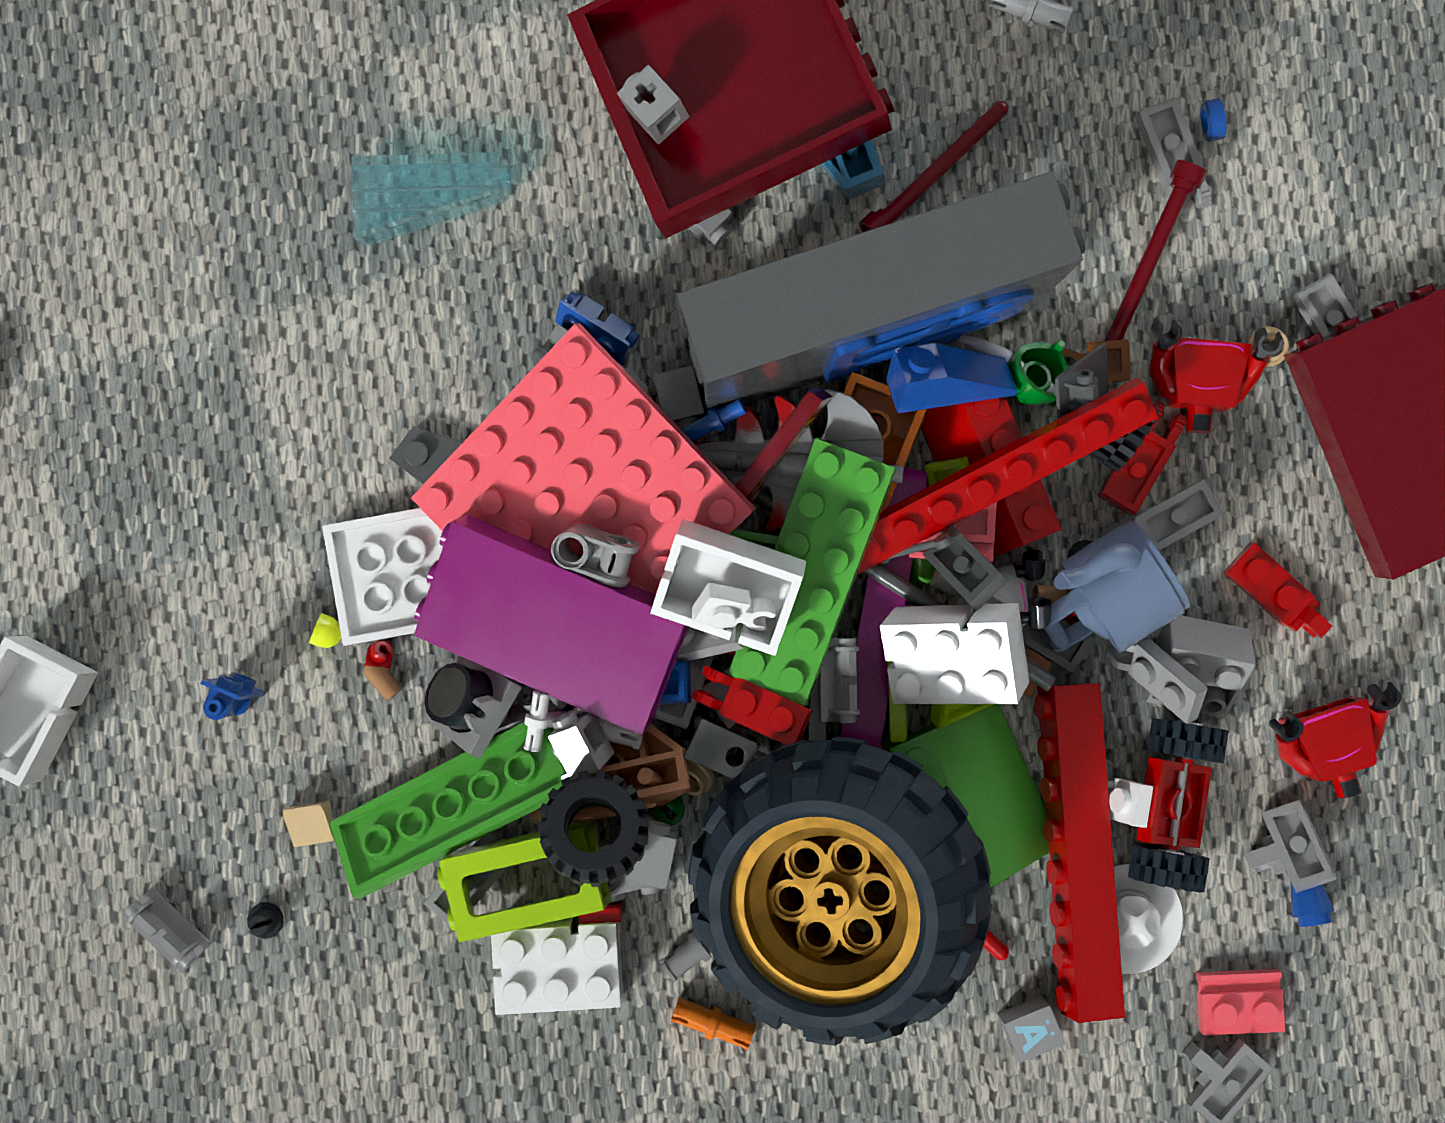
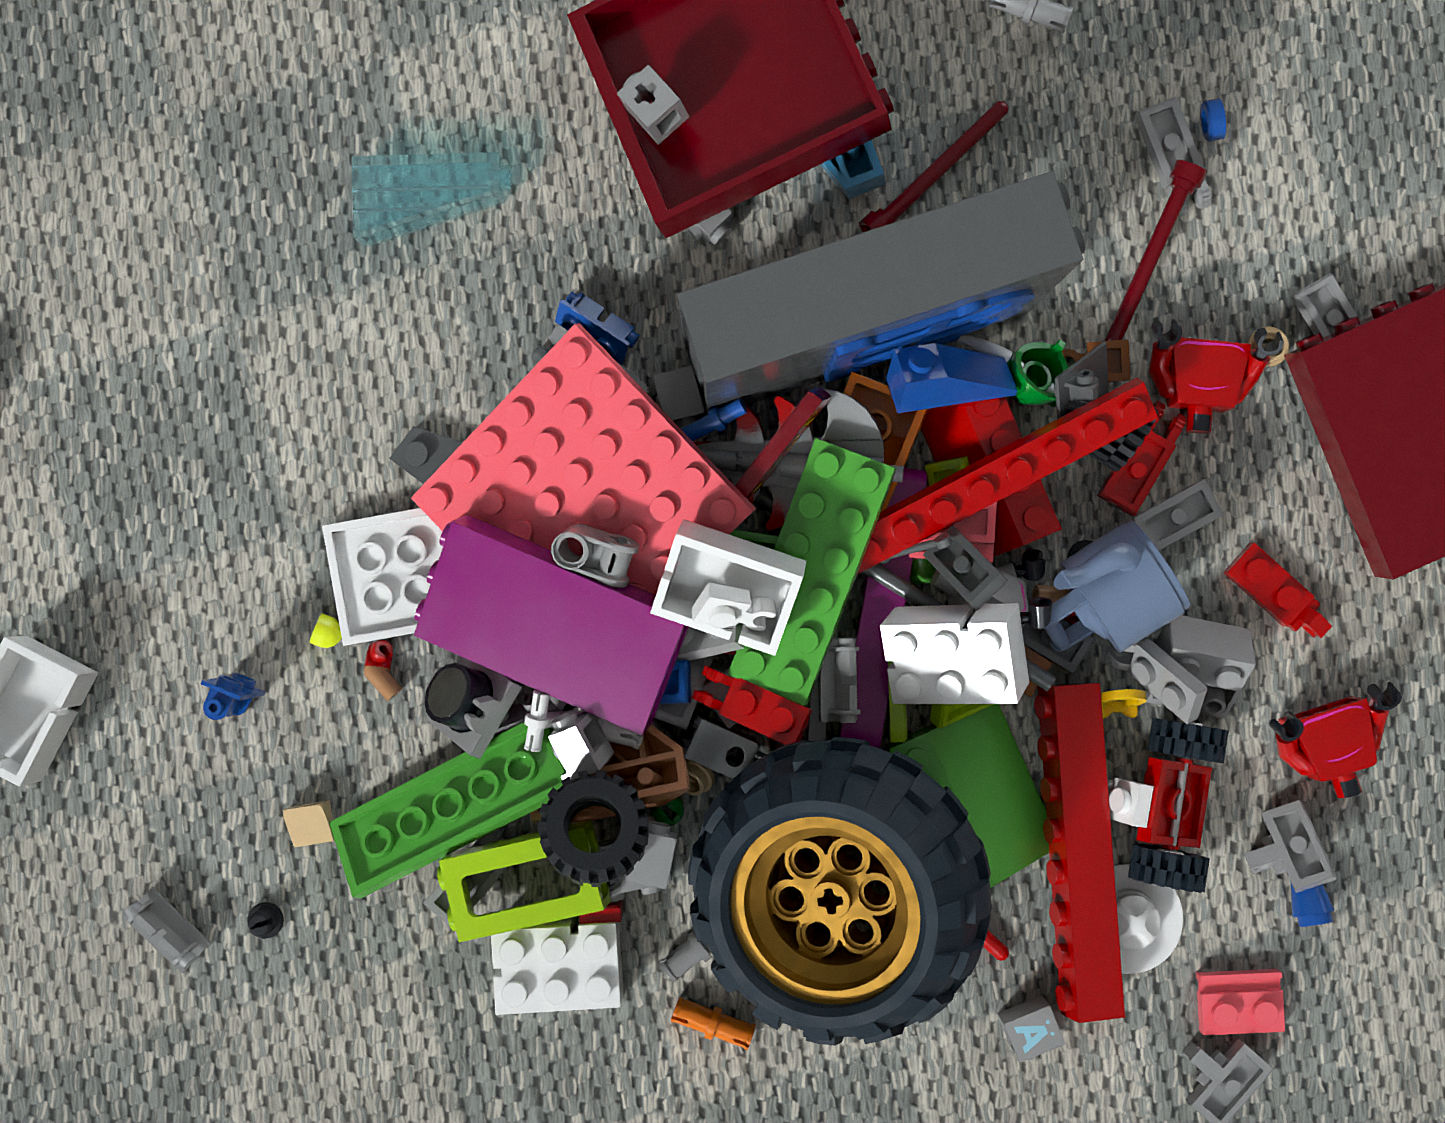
(1128, 706): none -> yellow piece

